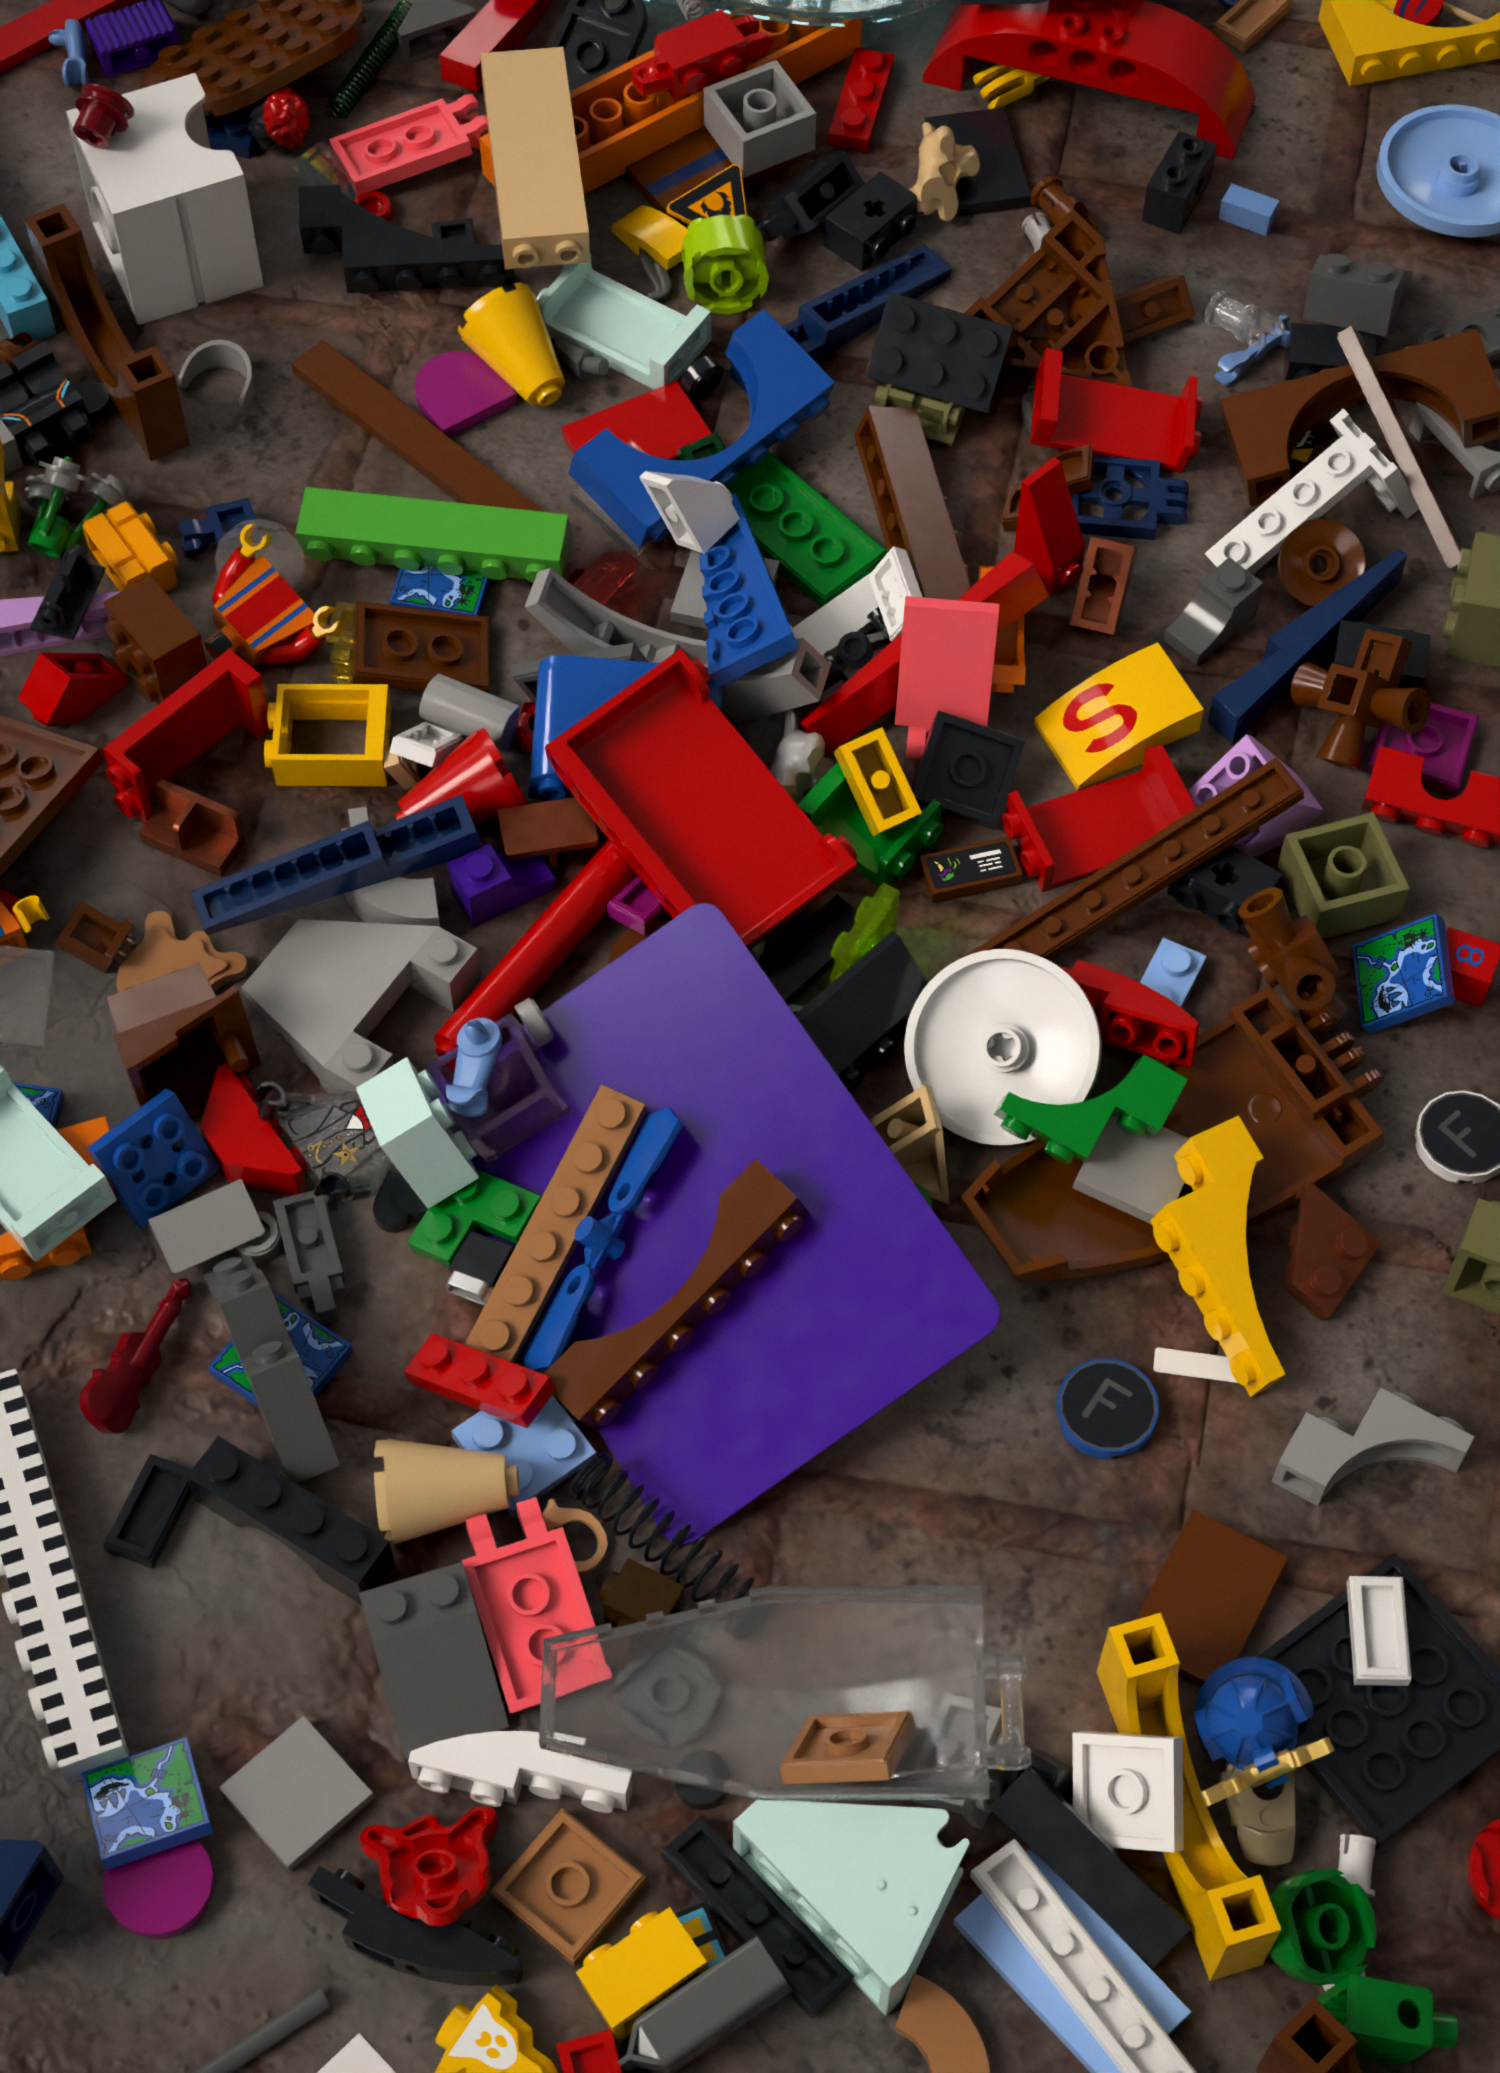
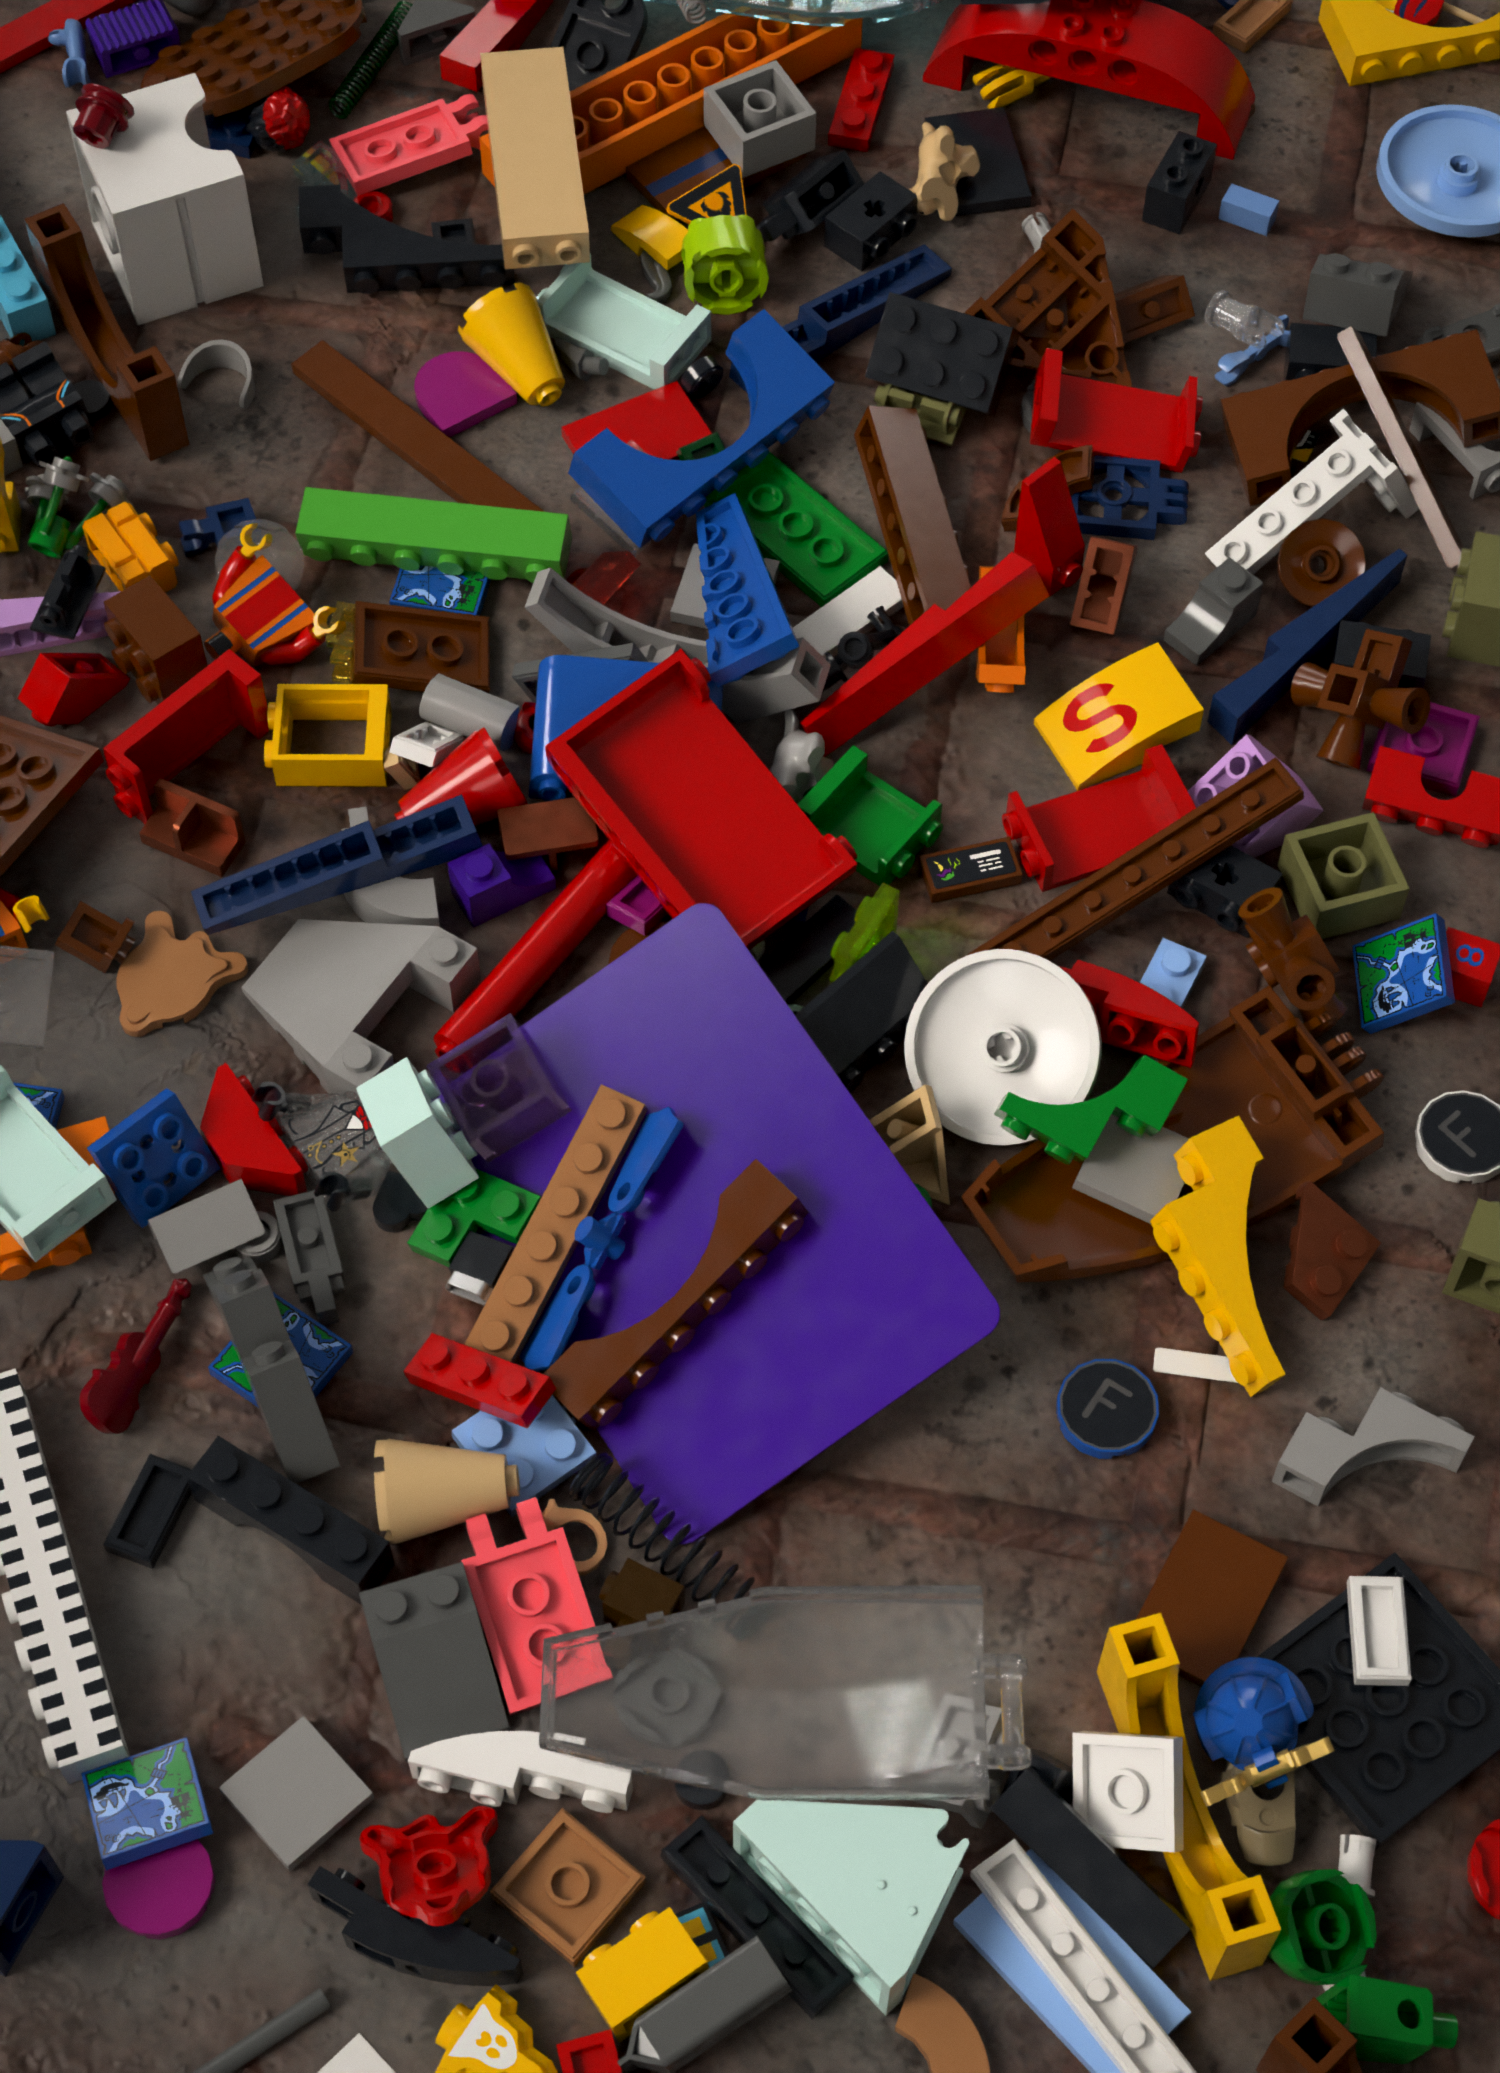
(178, 1034): reddish brown piece -> none
(477, 1053): medium blue piece -> none
(534, 1022): light grey tile -> none
(692, 508): white slope -> none
(700, 54): red hinge -> none
(848, 1747): medium nougat tile -> none
(877, 782): yellow brick -> none
(891, 583): white plate -> none
(944, 664): coral tile -> none
(967, 769): black plate -> none
(1057, 201): reddish brown piece -> none

